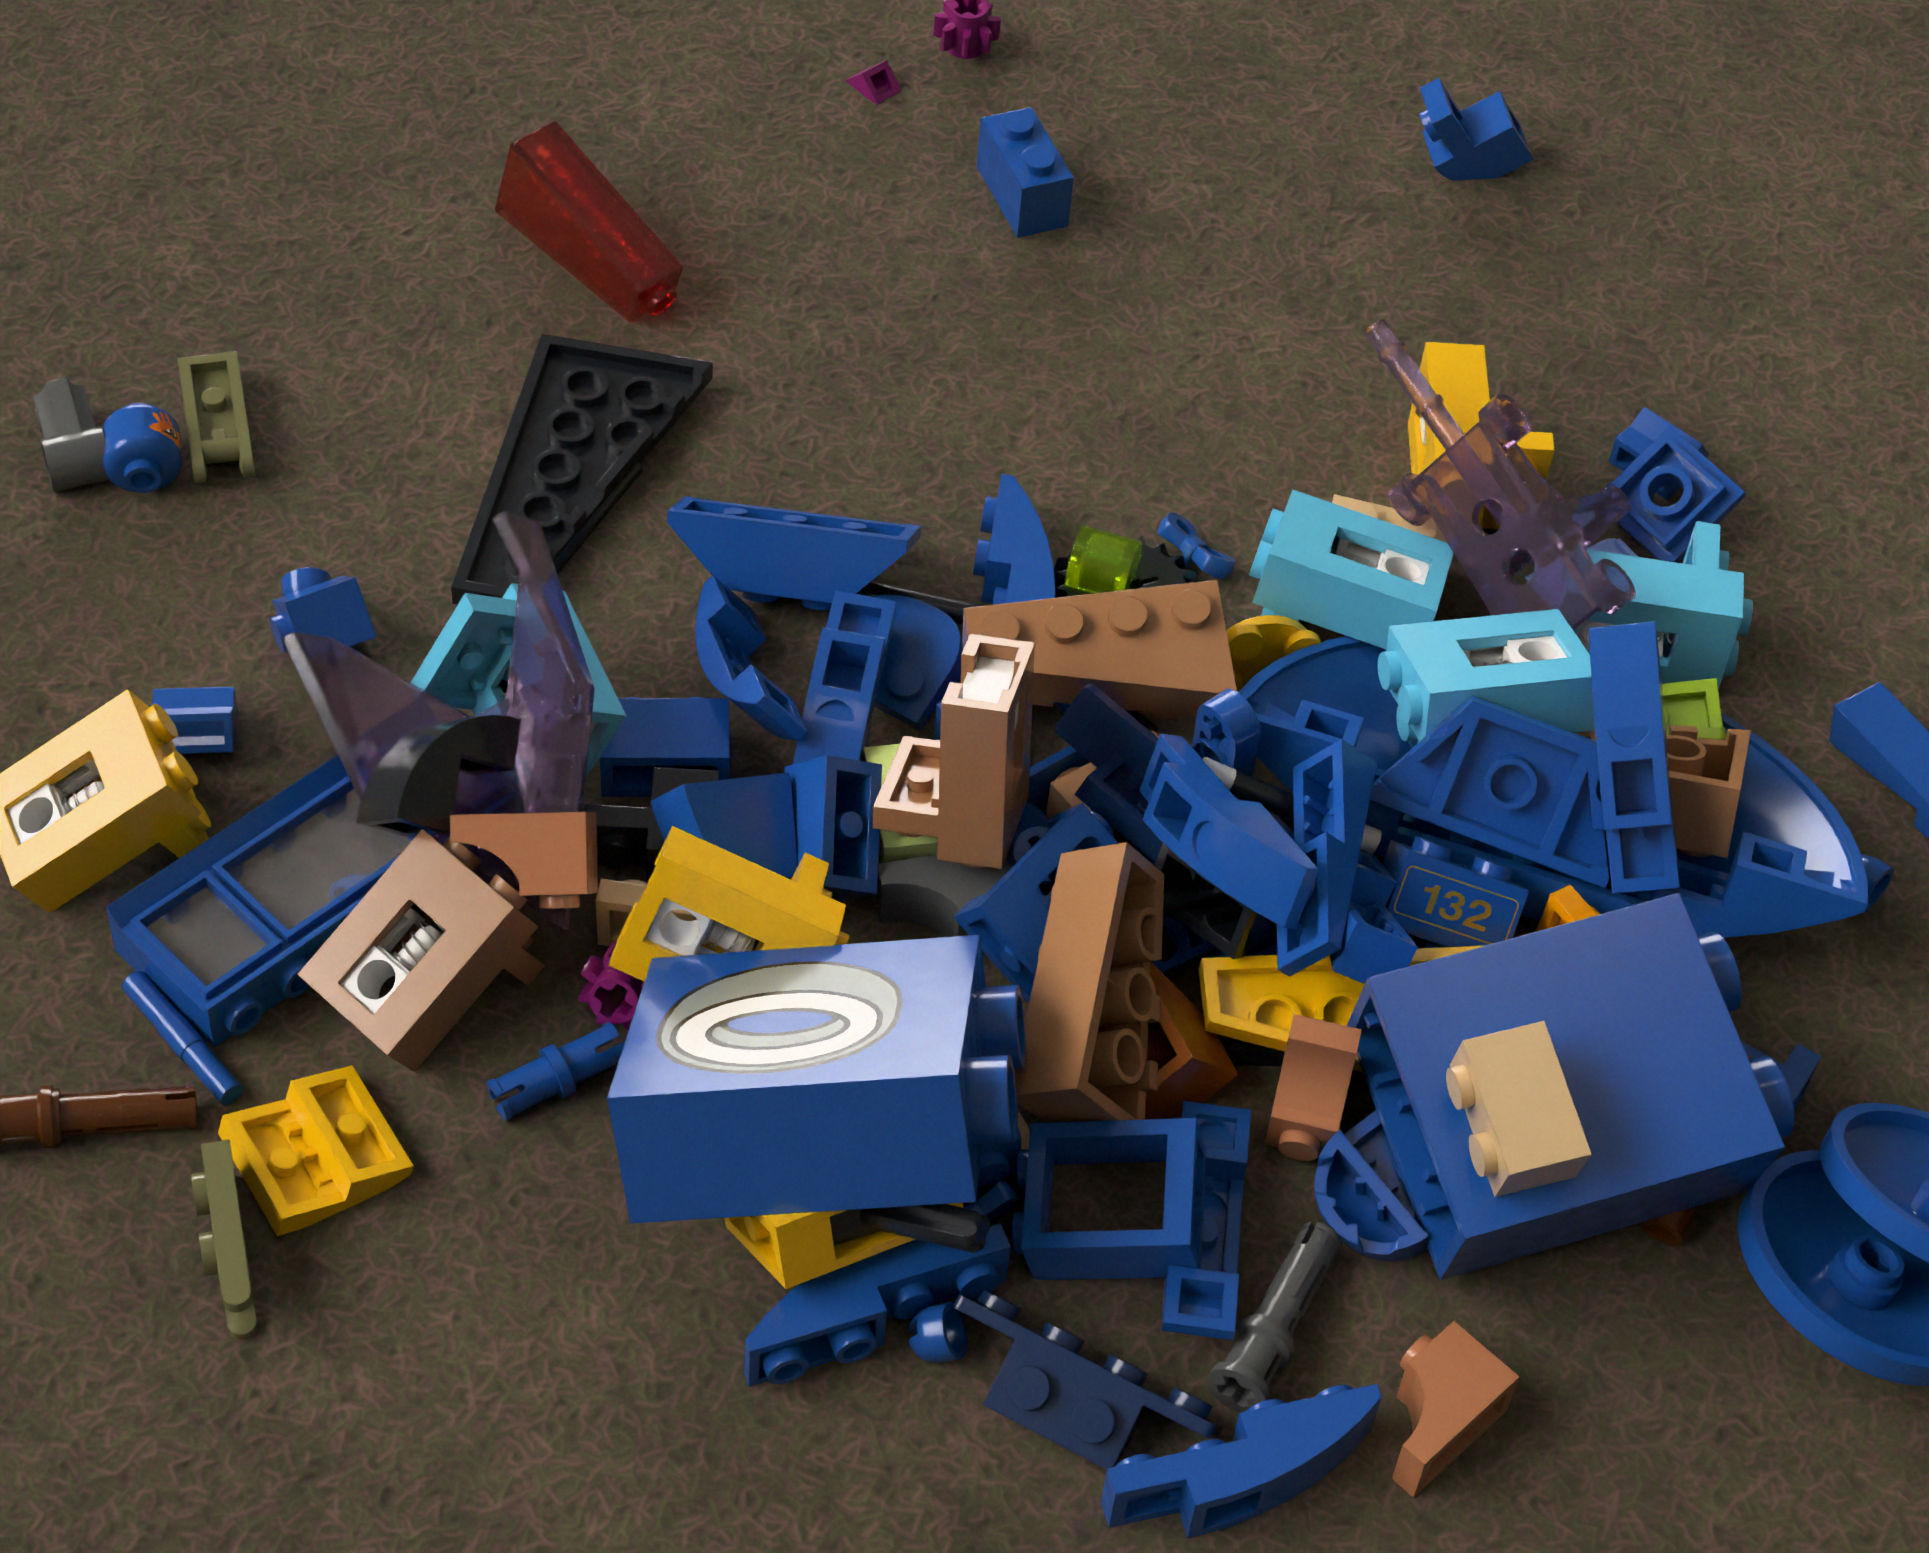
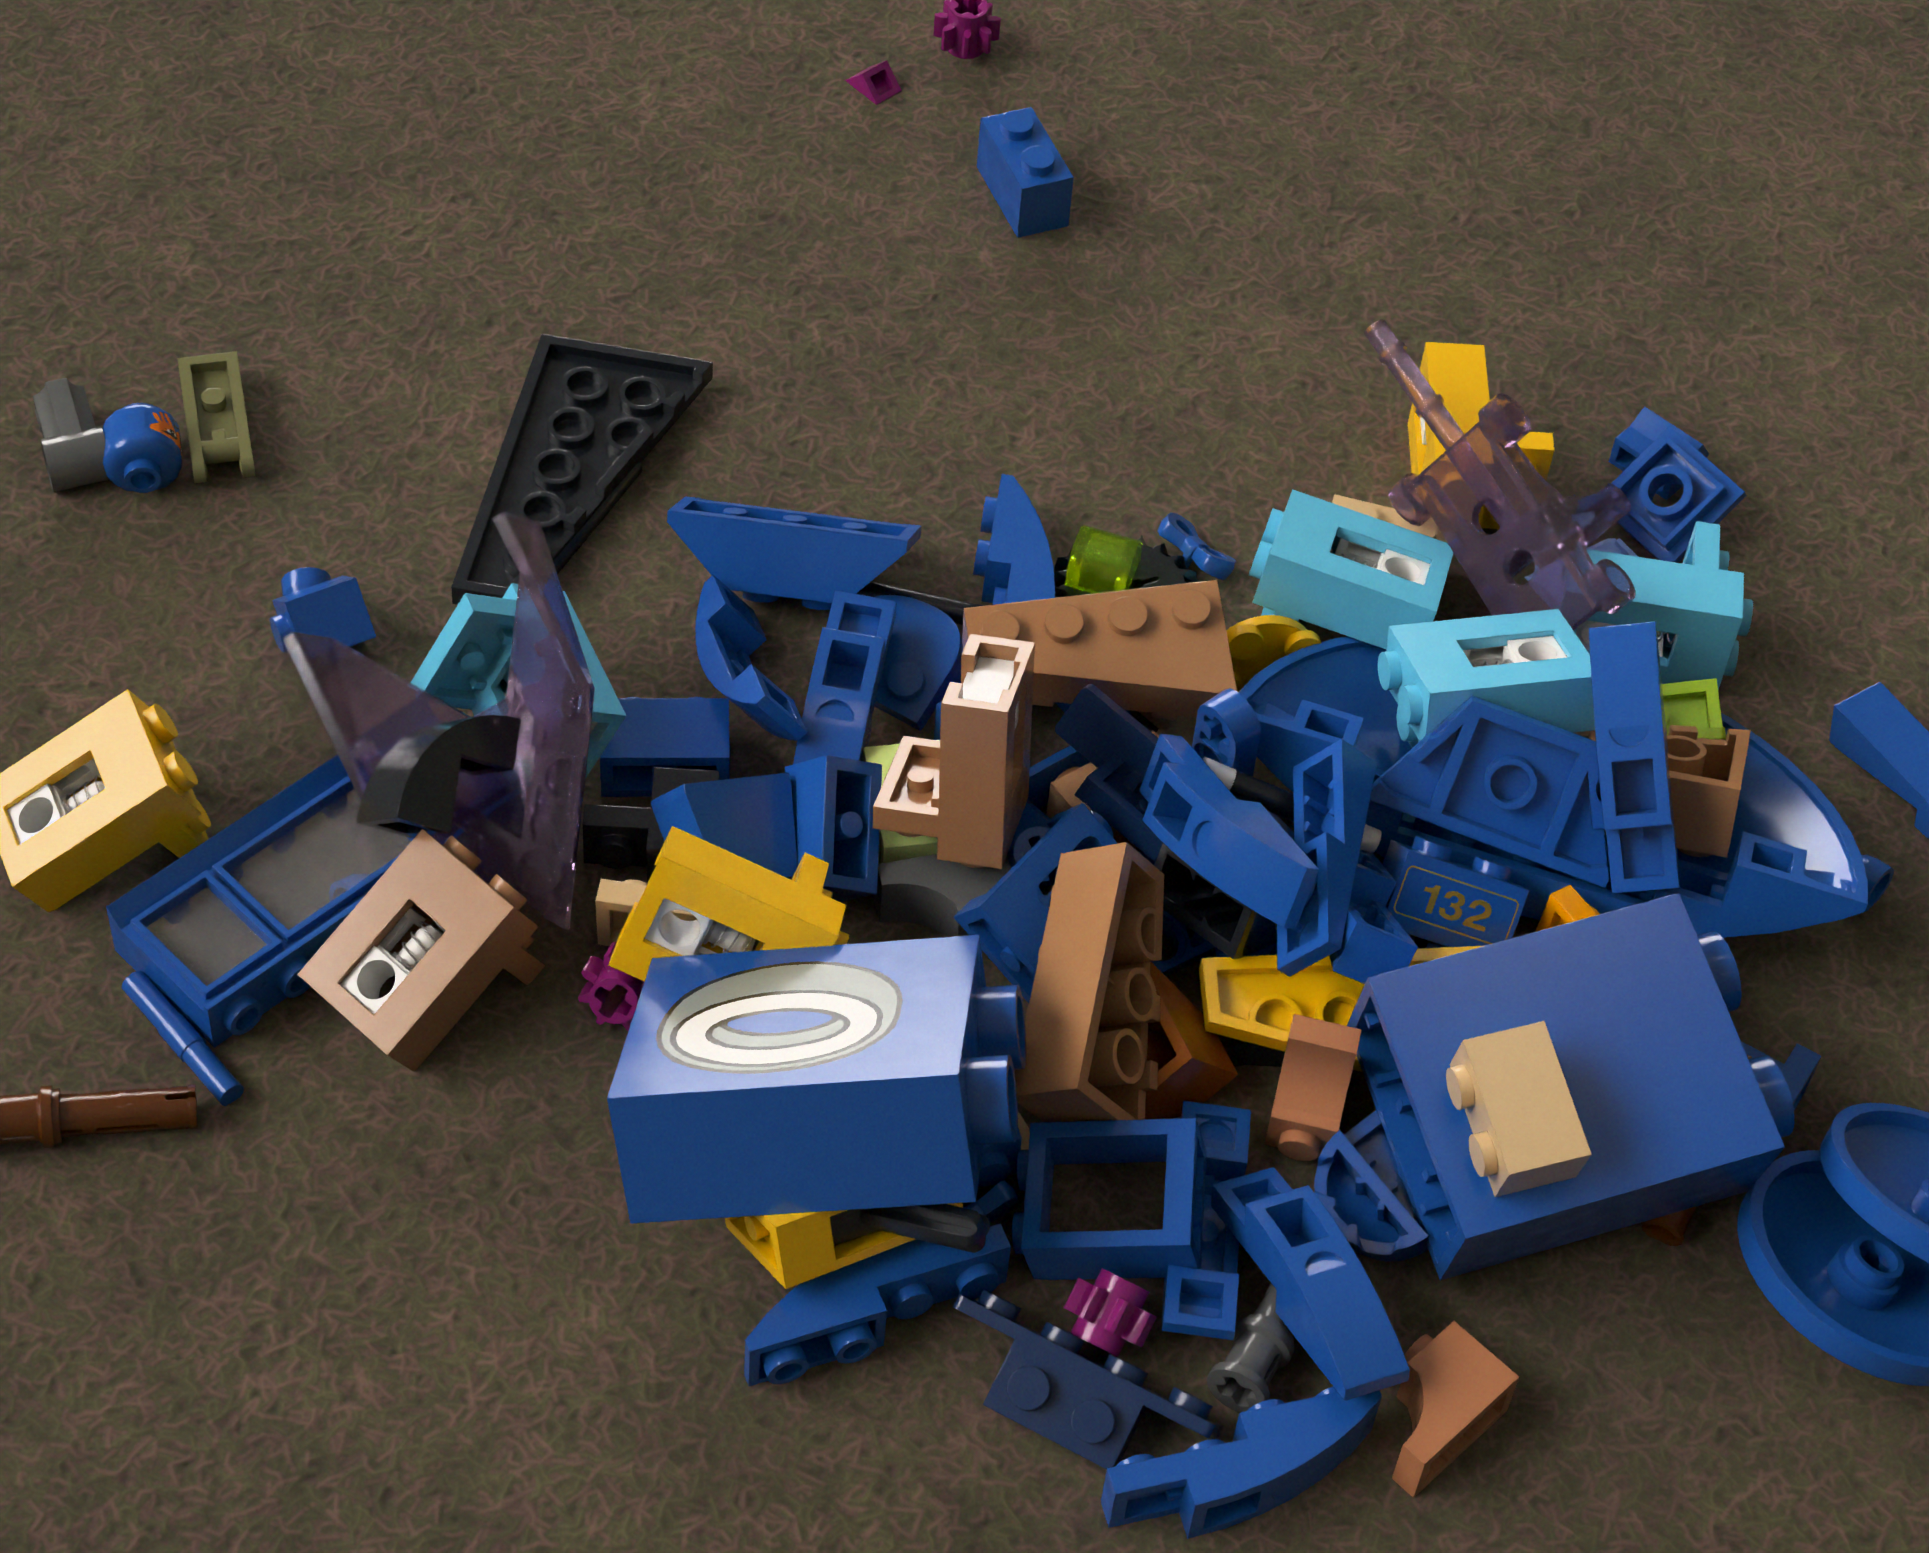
(202, 717): blue piece -> none
(225, 1246): olive hinge -> none
(315, 1150): yellow slope -> none
(546, 851): nougat arch -> none
(556, 1071): blue pin -> none
(585, 224): clear red slope -> none
(939, 1334): blue hinge -> none
(1110, 1312): none -> magenta gear
(1317, 1278): none -> blue slope
(1472, 142): blue brick -> none

